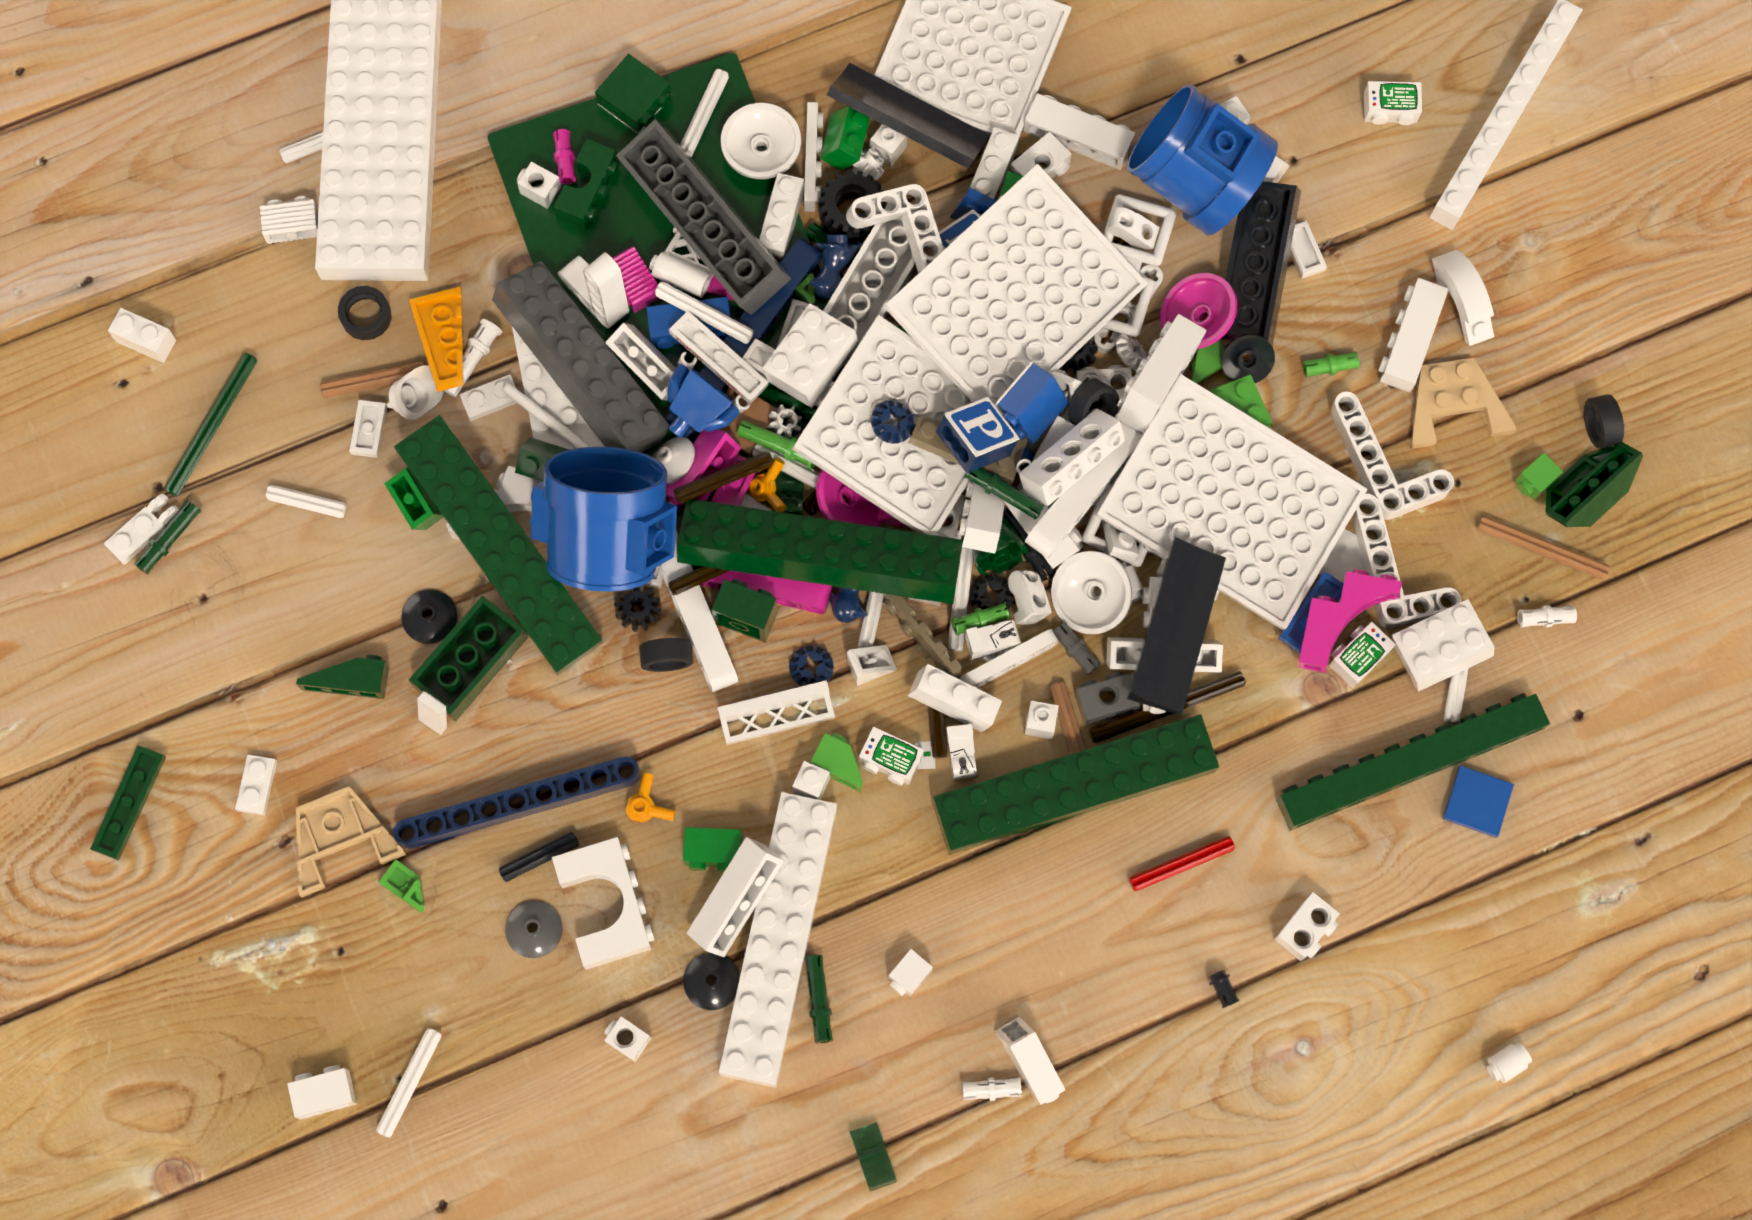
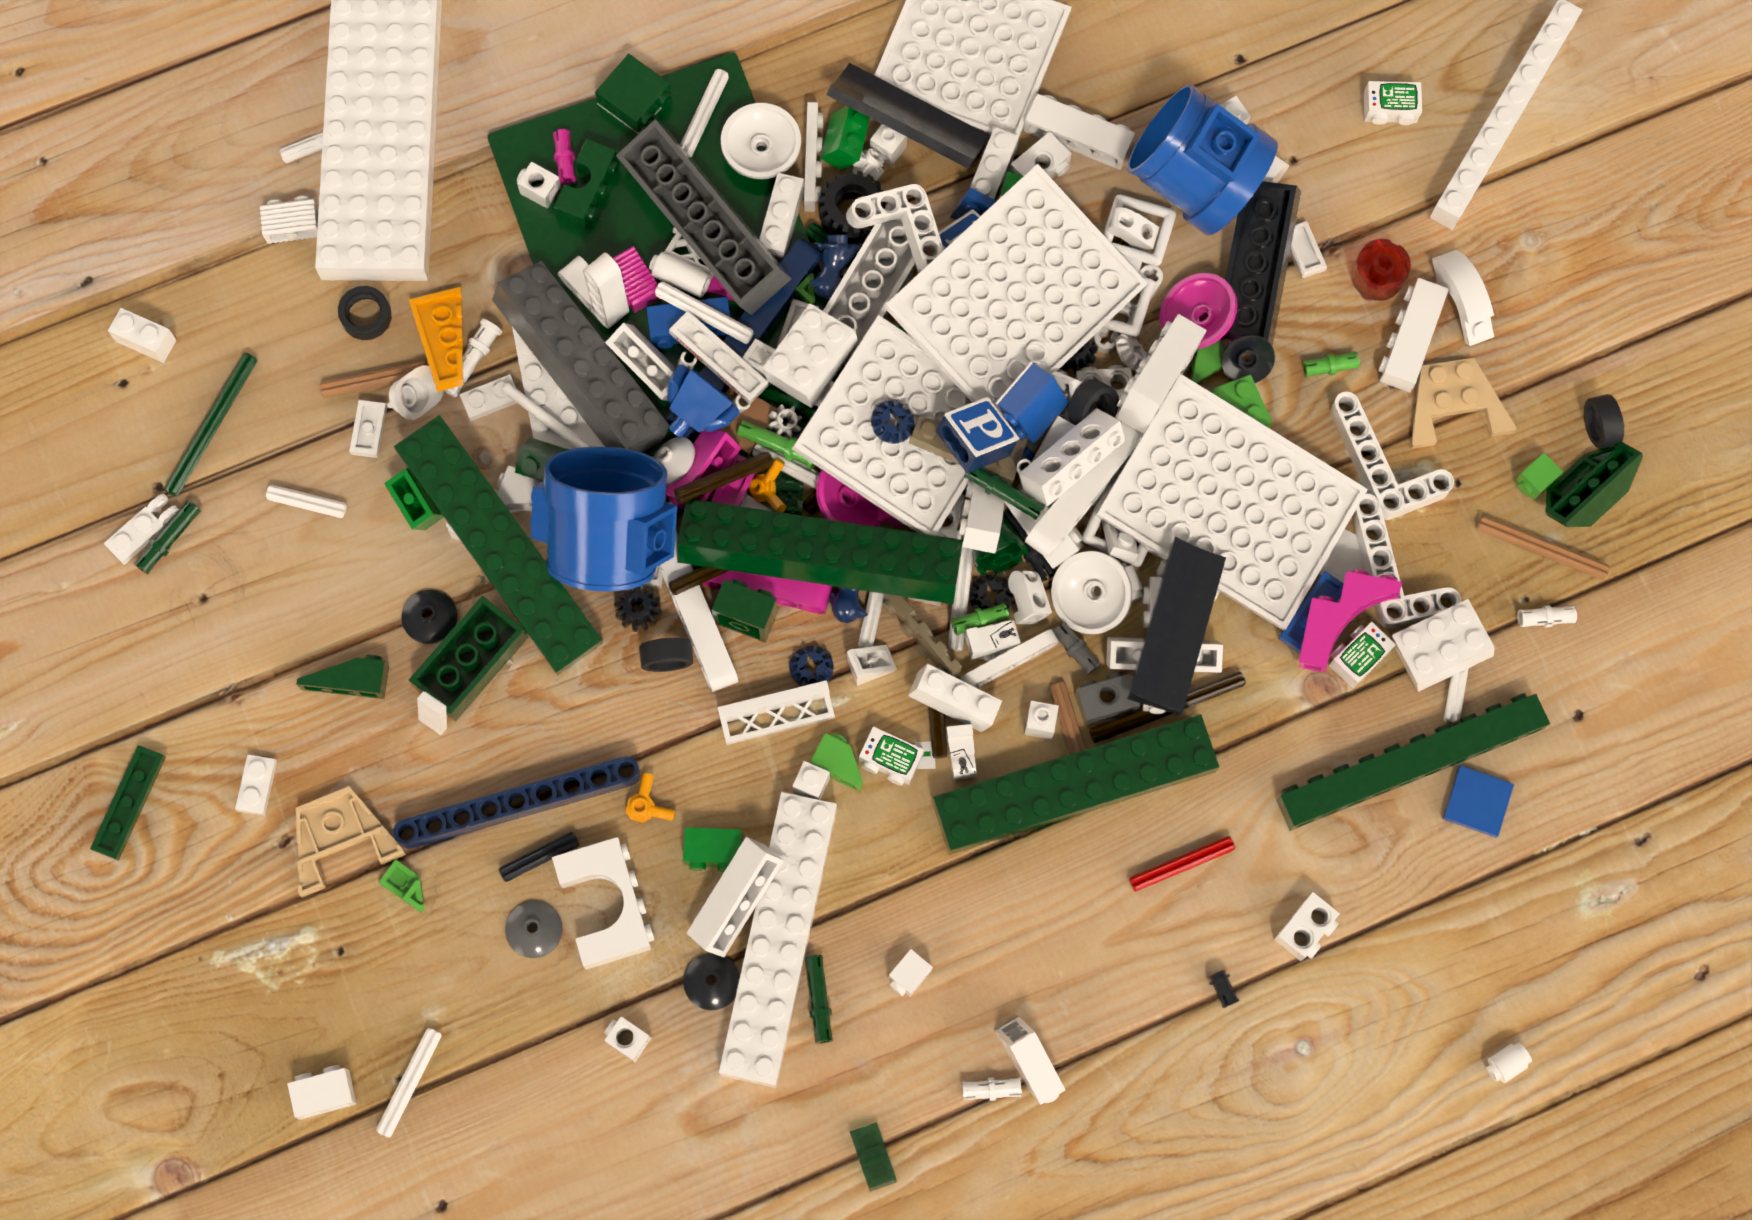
(1380, 270): none -> clear red brick

